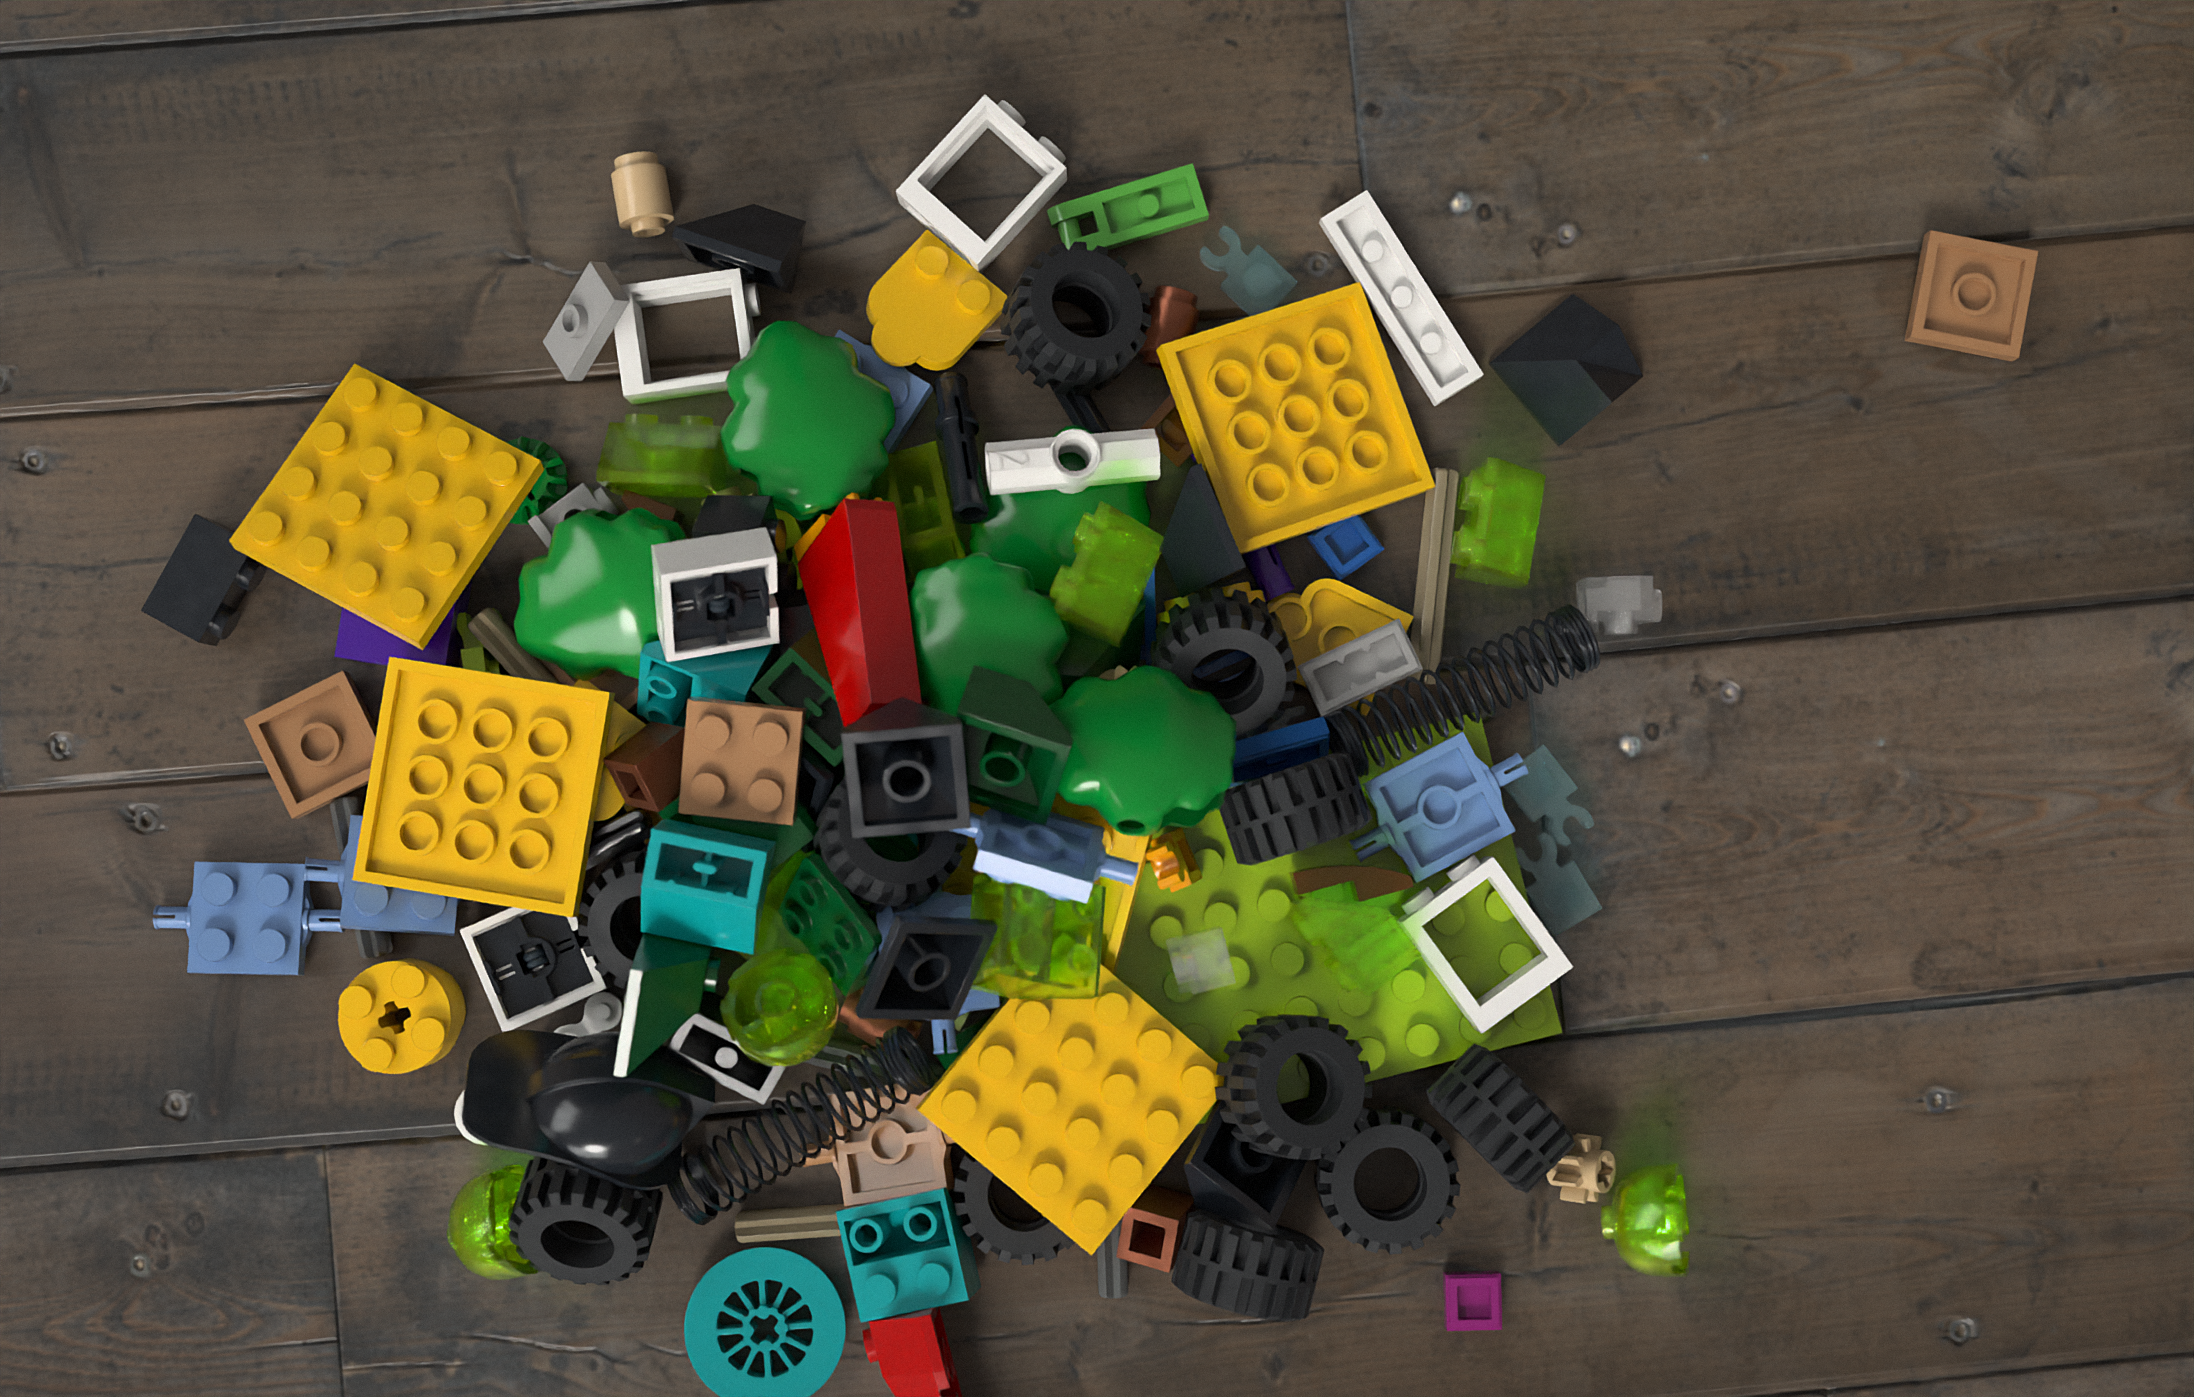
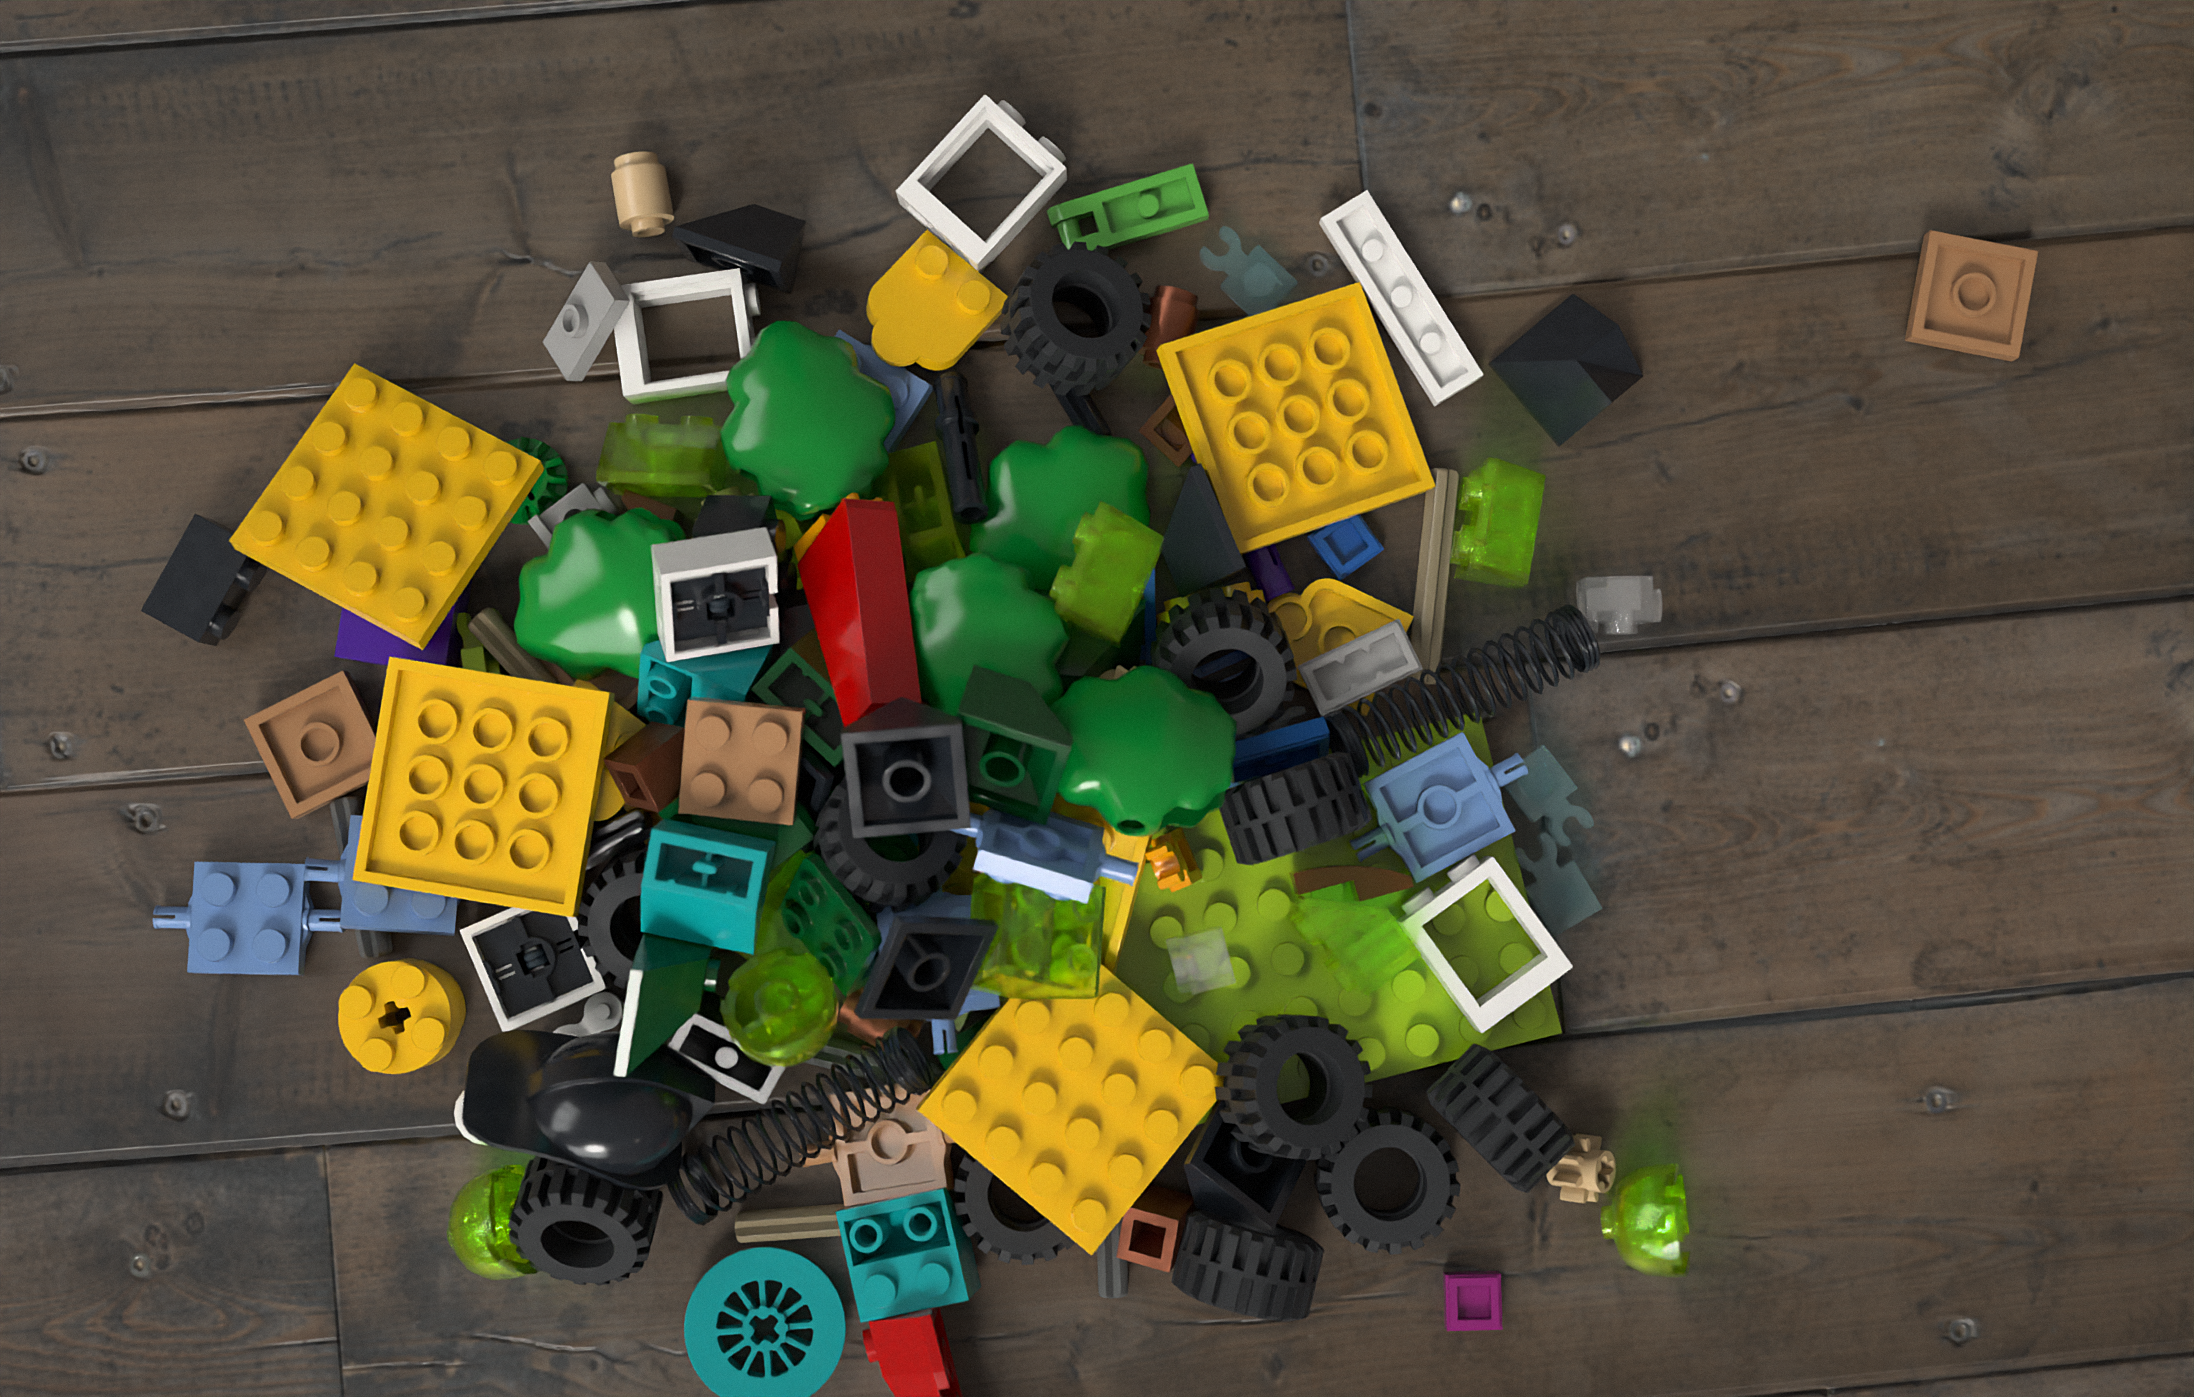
(1108, 456): white piece -> none

